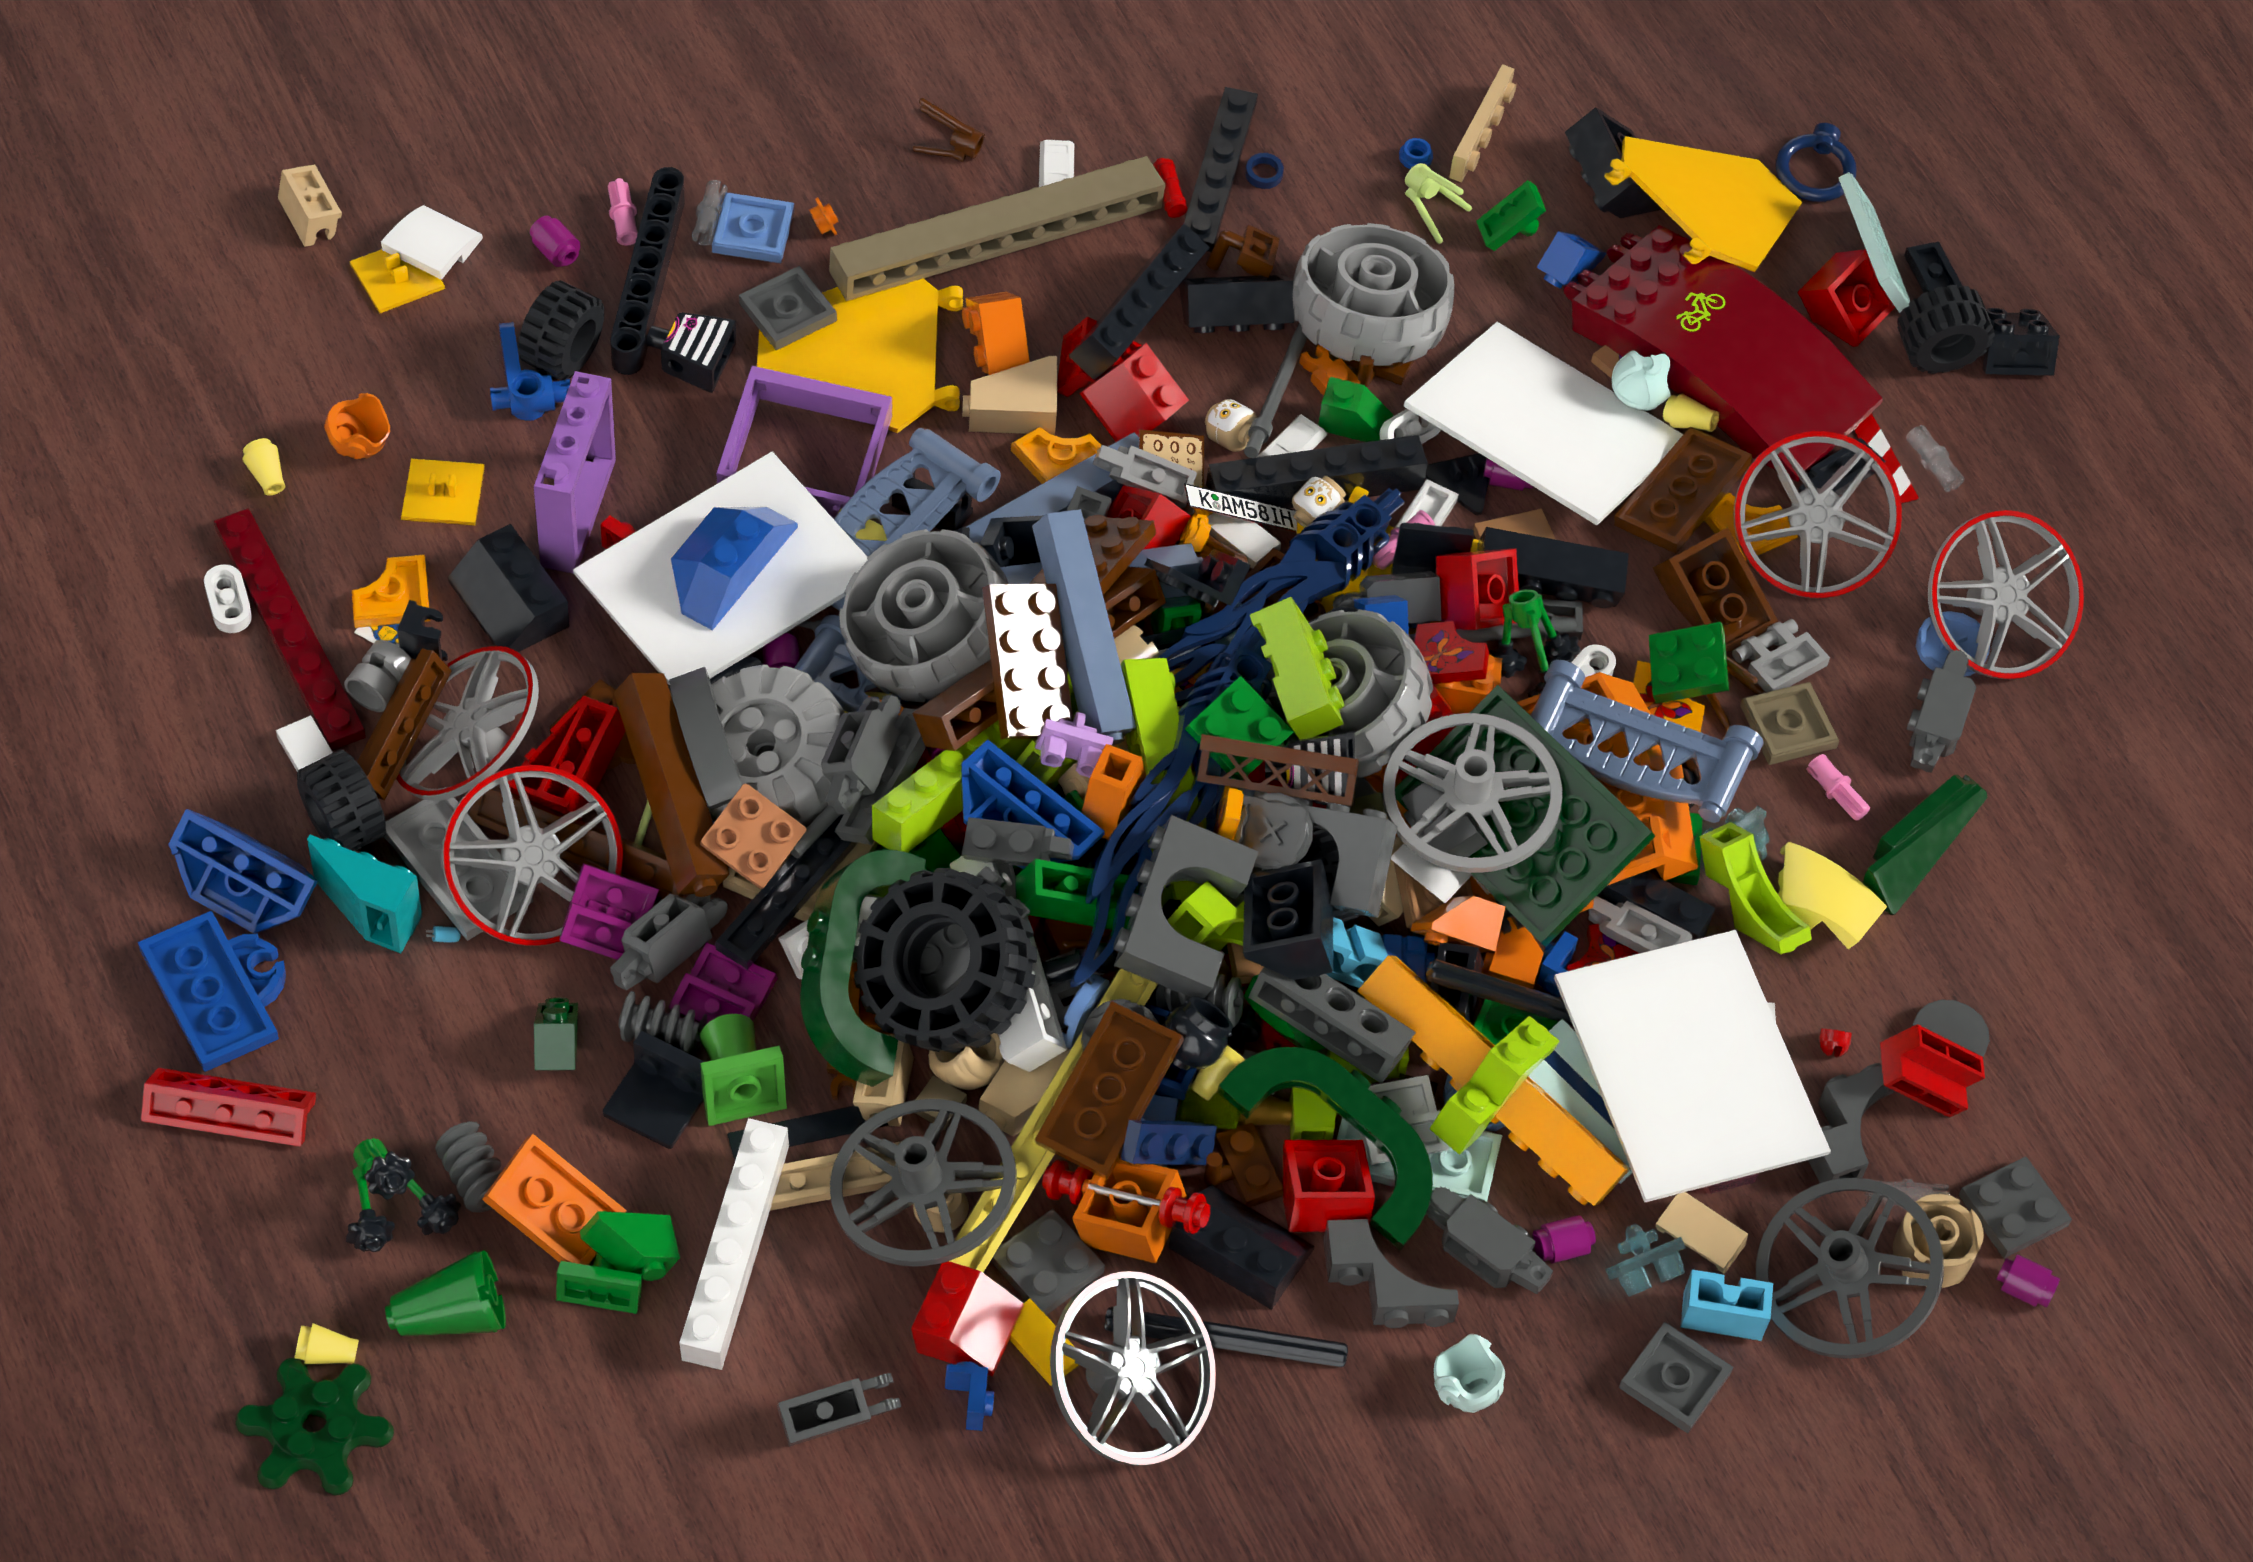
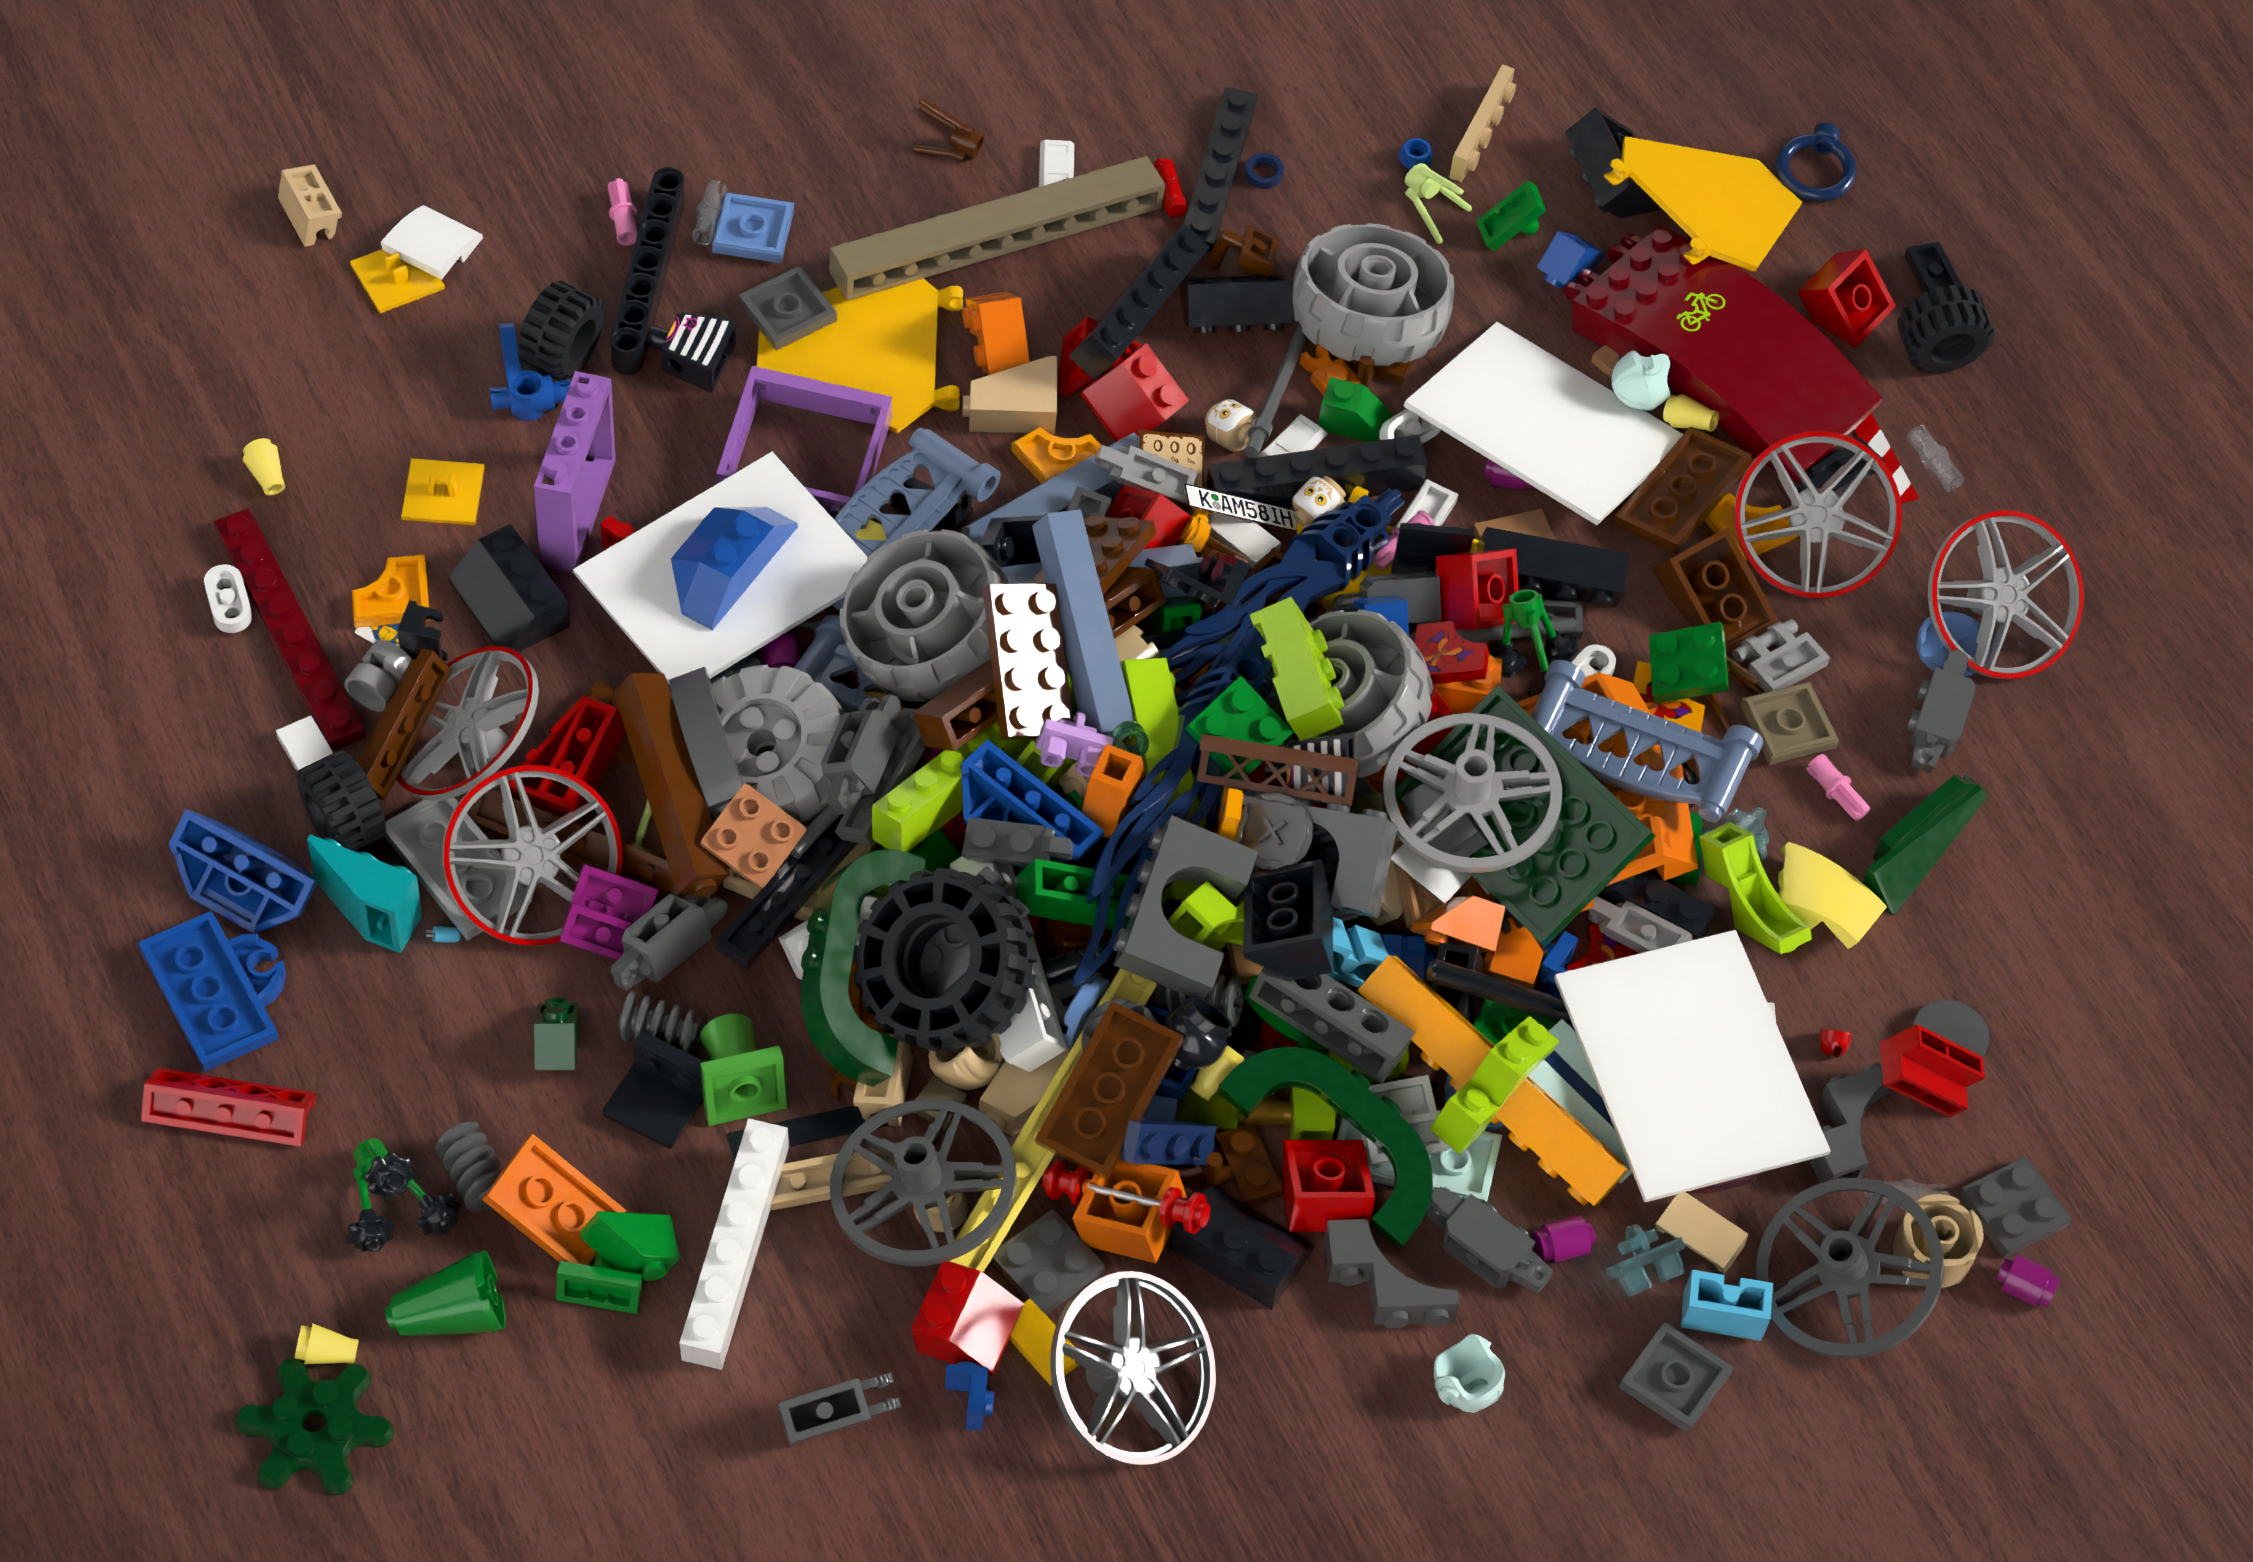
(357, 426): orange cap -> none
(555, 241): magenta brick -> none
(723, 987): magenta slope -> none
(824, 217): orange plate -> none
(1128, 728): none -> clear green bush
(1247, 1339): black axle -> none
(1463, 477): black piece -> none
(1875, 242): light aqua tile -> none
(2021, 344): black bracket -> none

